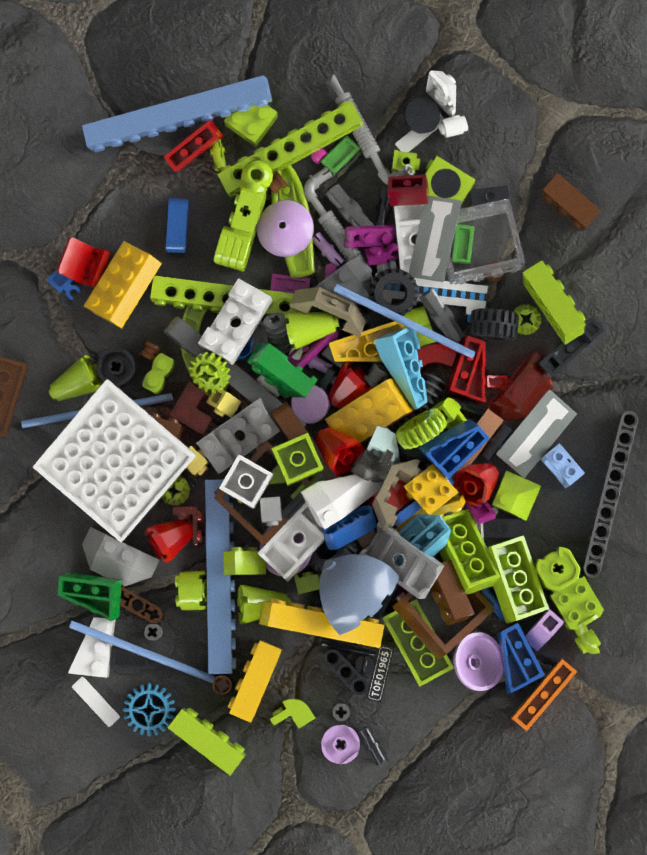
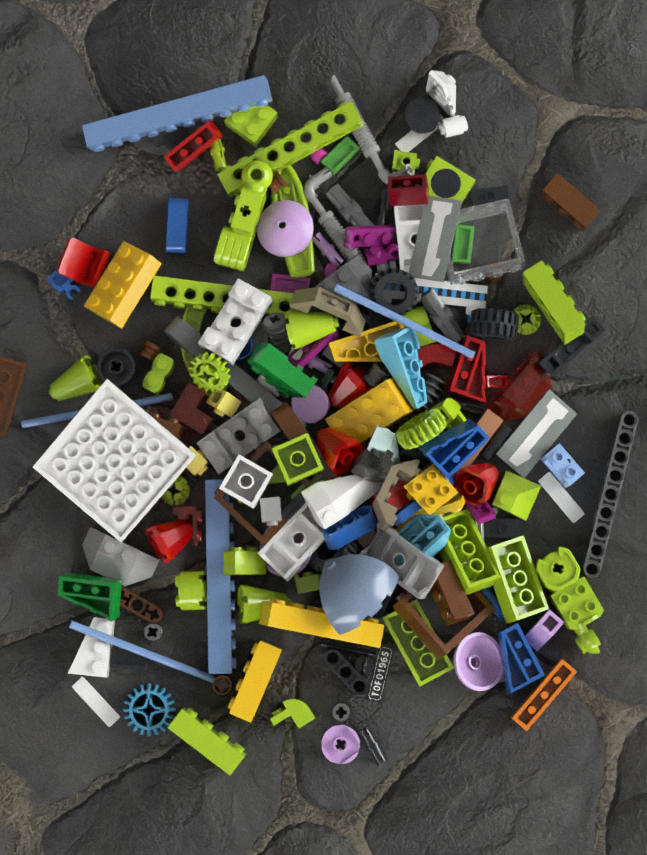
(561, 497): none -> white sticker

